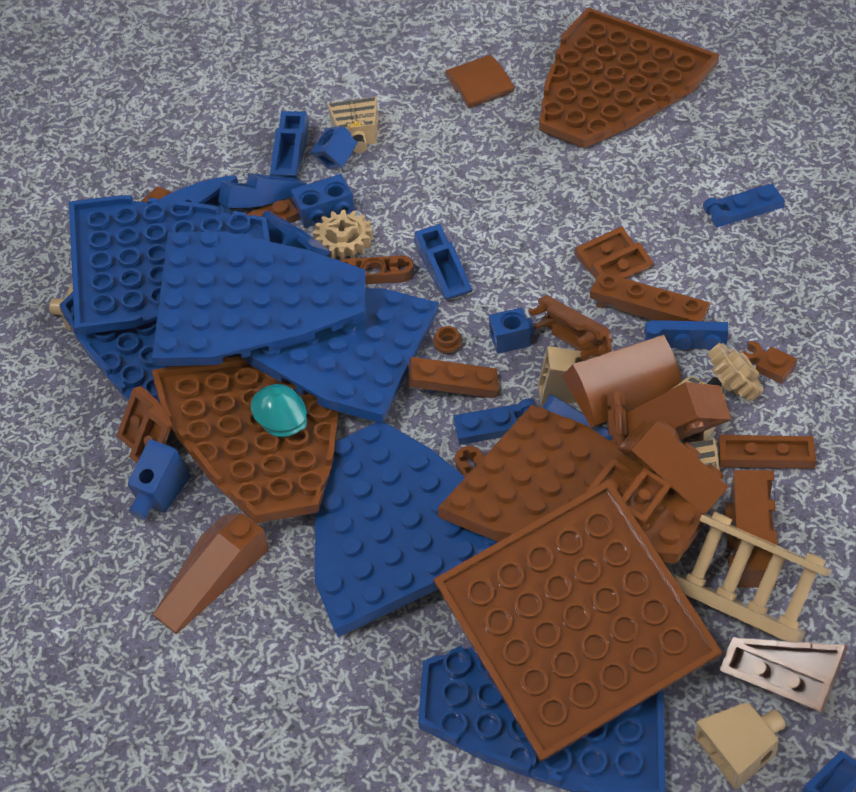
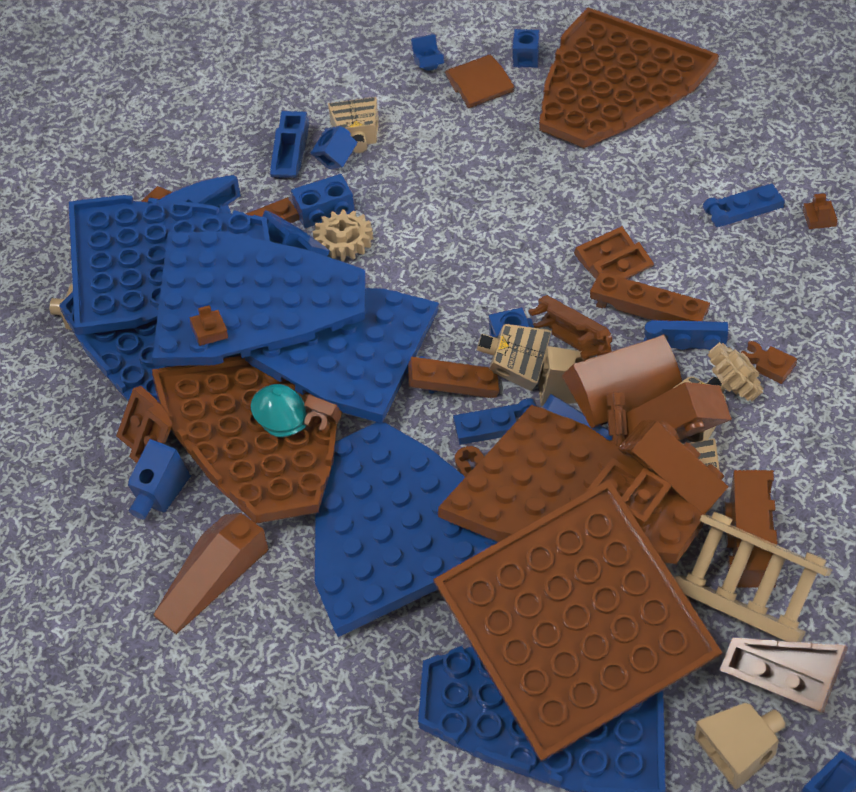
(208, 326): none -> dark orange tile
(257, 191): blue slope -> none
(321, 410): none -> dark orange tile
(391, 262): dark orange beam -> none
(426, 52): none -> blue bracket
(442, 262): blue slope -> none
(447, 339): dark orange plate -> none
(517, 353): none -> tan torso
(525, 48): none -> blue brick
(766, 451): dark orange plate -> none
(820, 213): none -> dark orange tile

